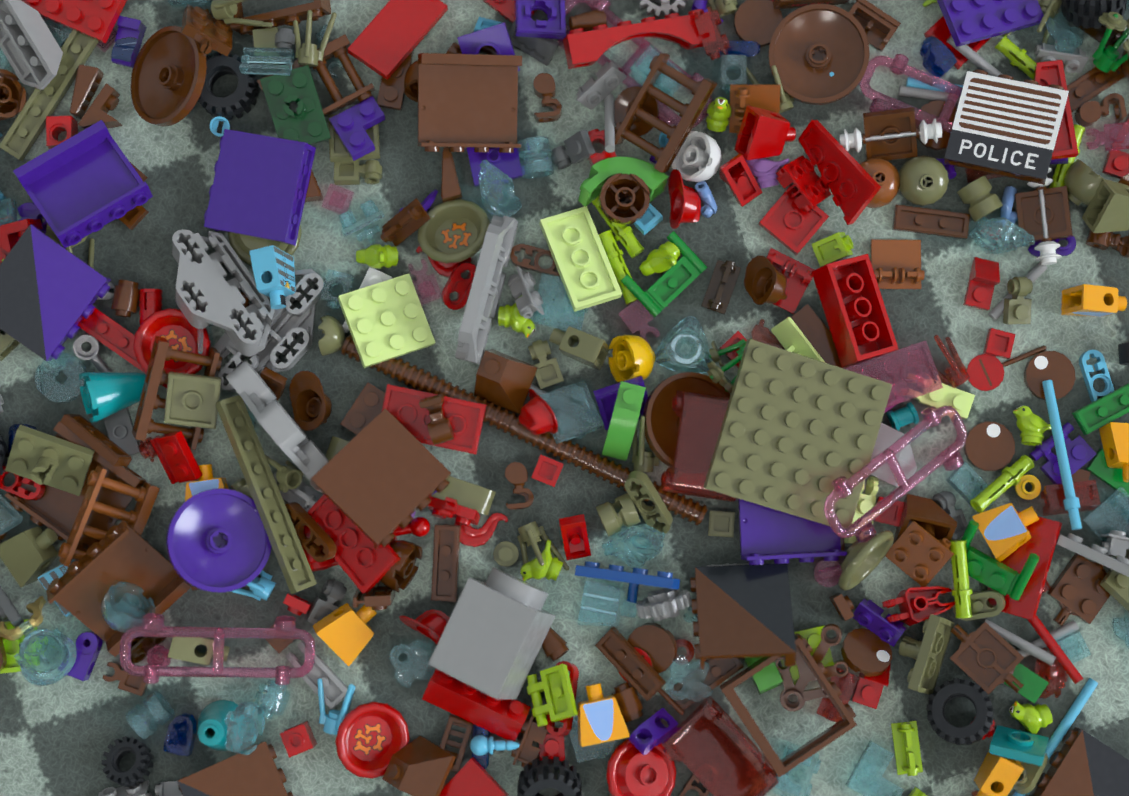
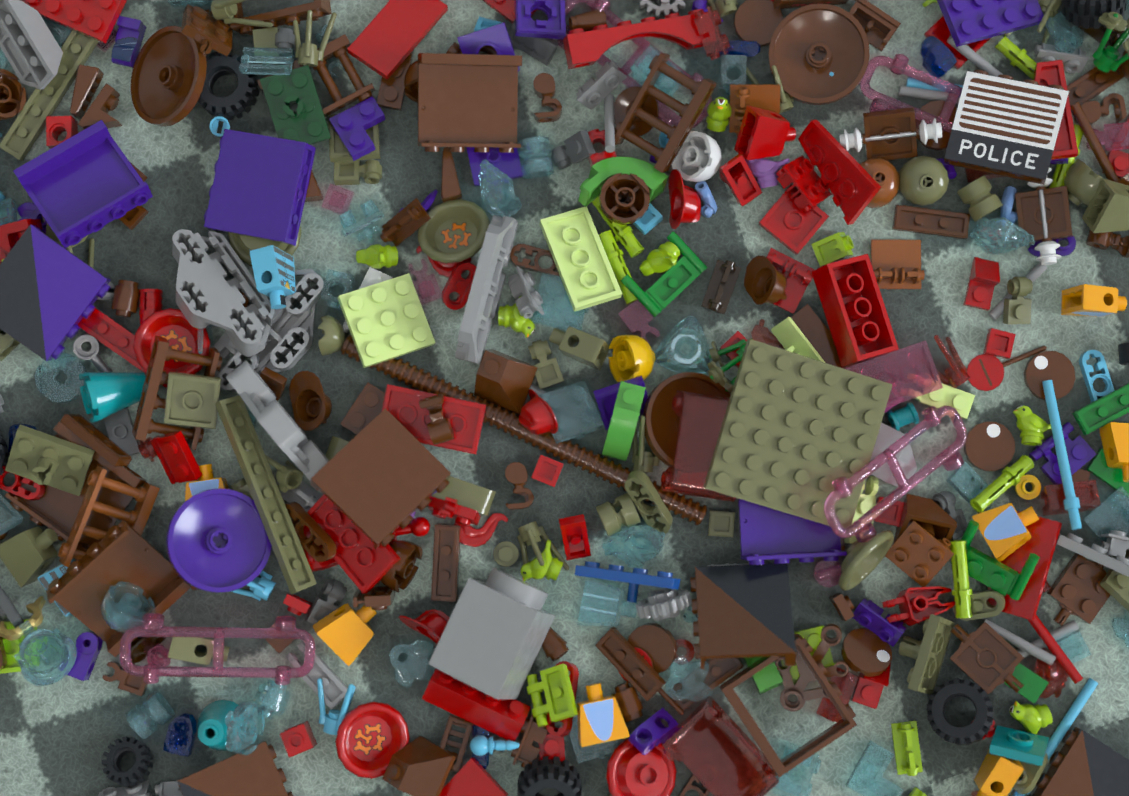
(1093, 142): none -> reddish brown bar

